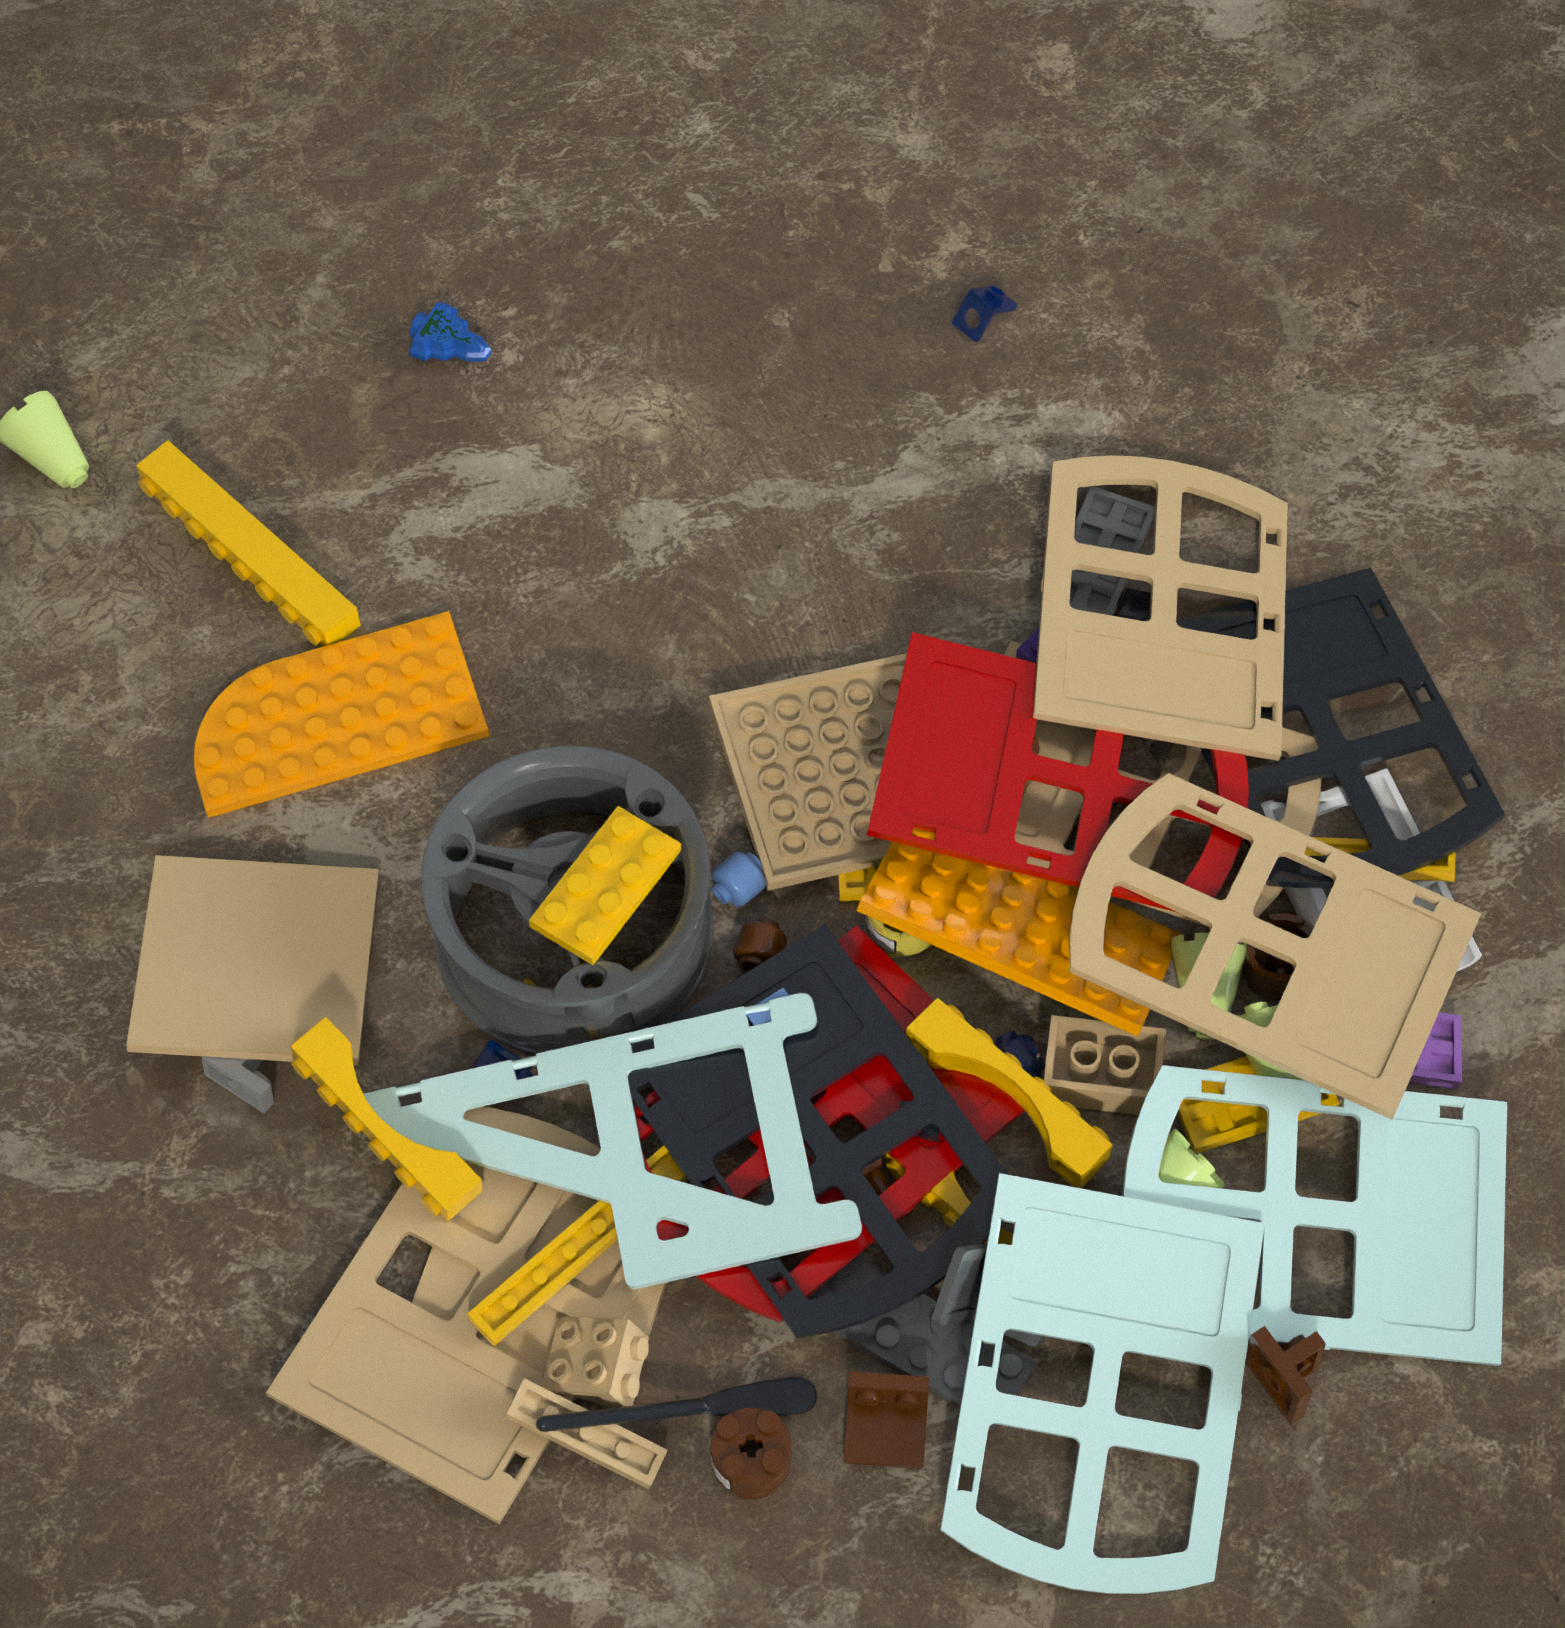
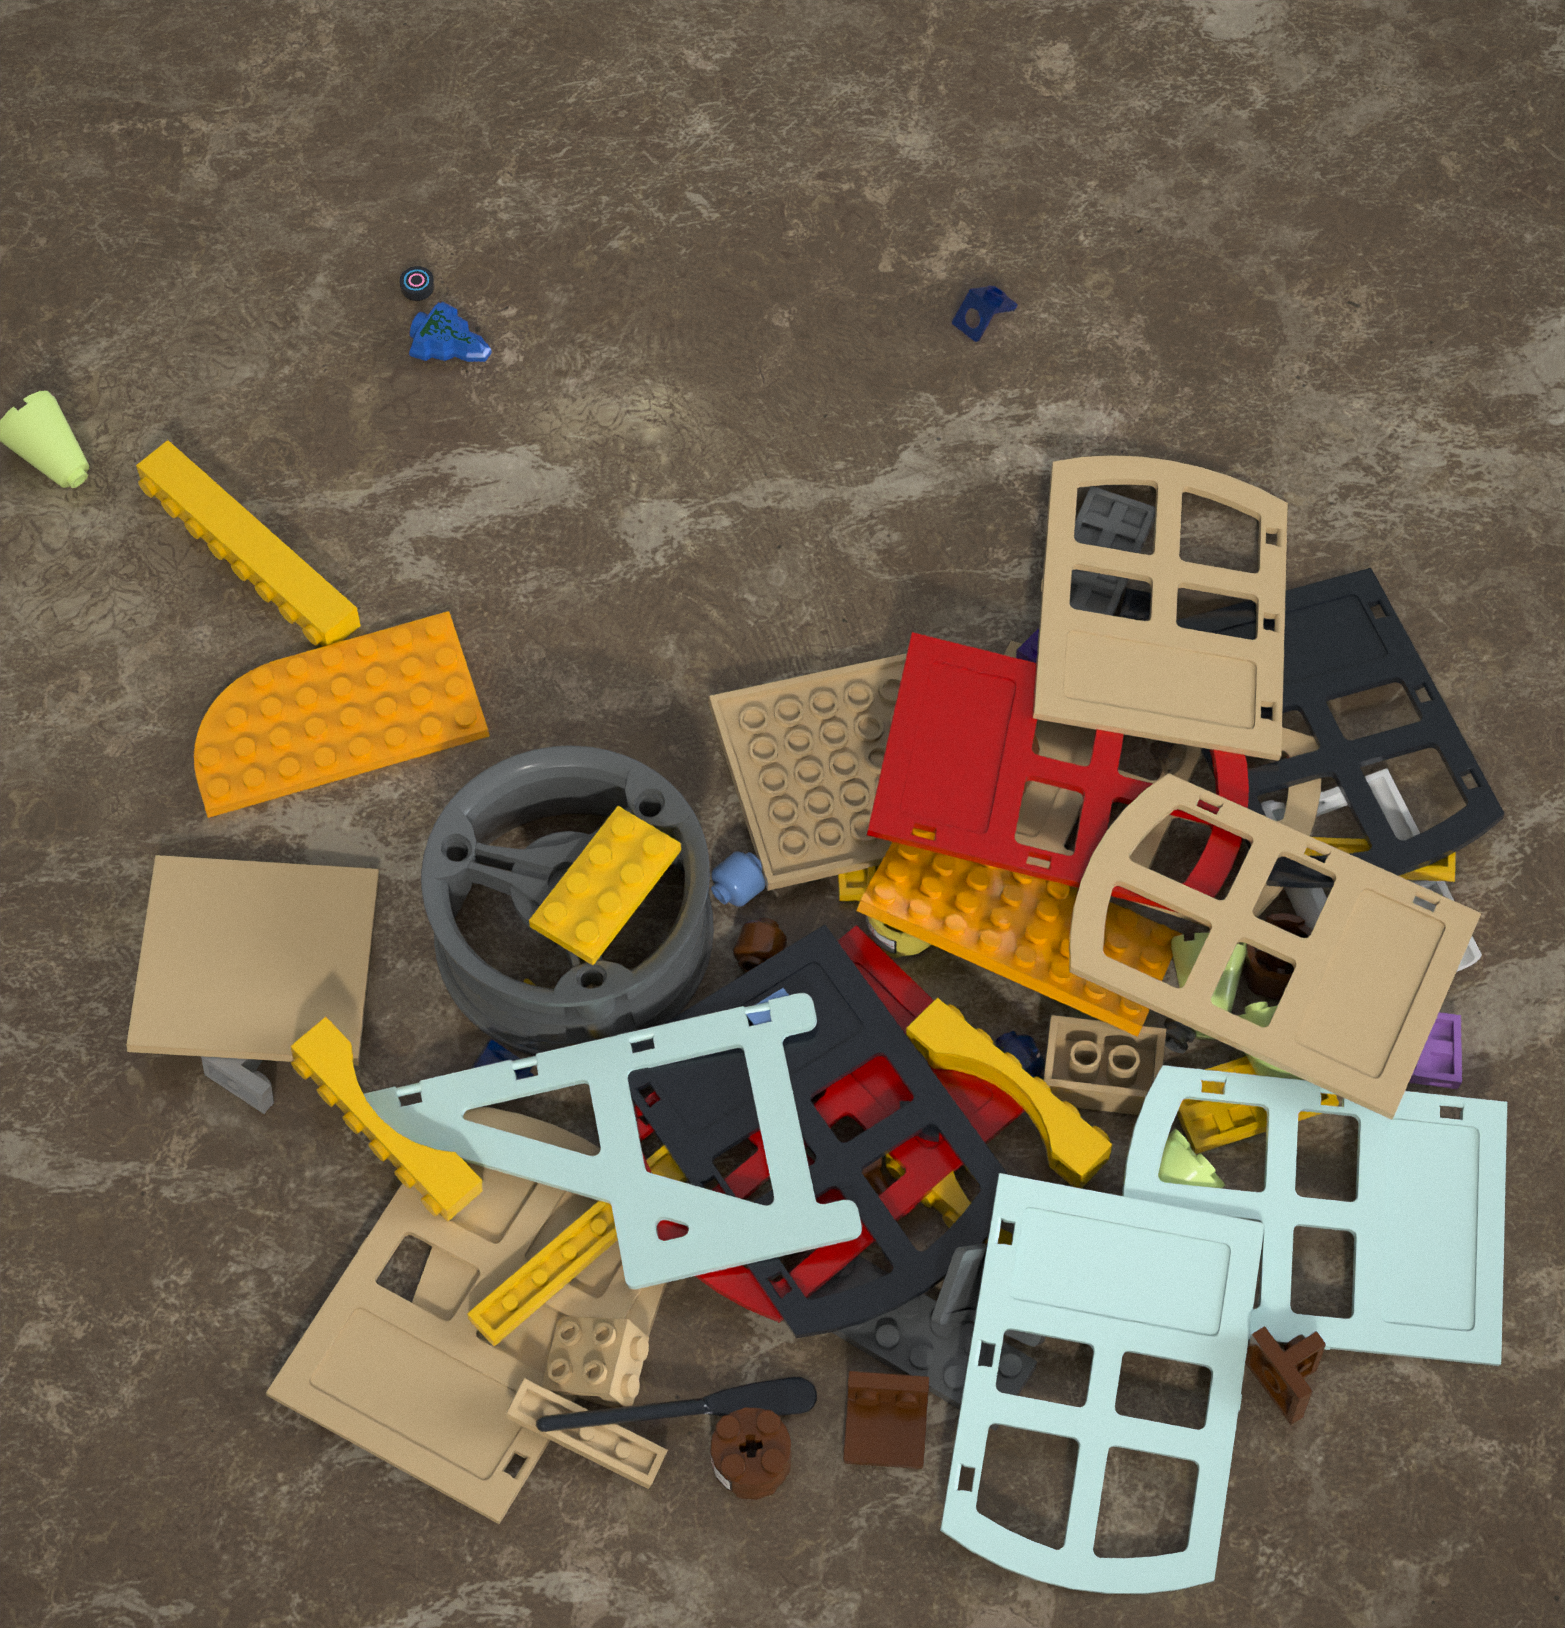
(417, 283): none -> black tile
(1178, 1035): none -> dark grey bush

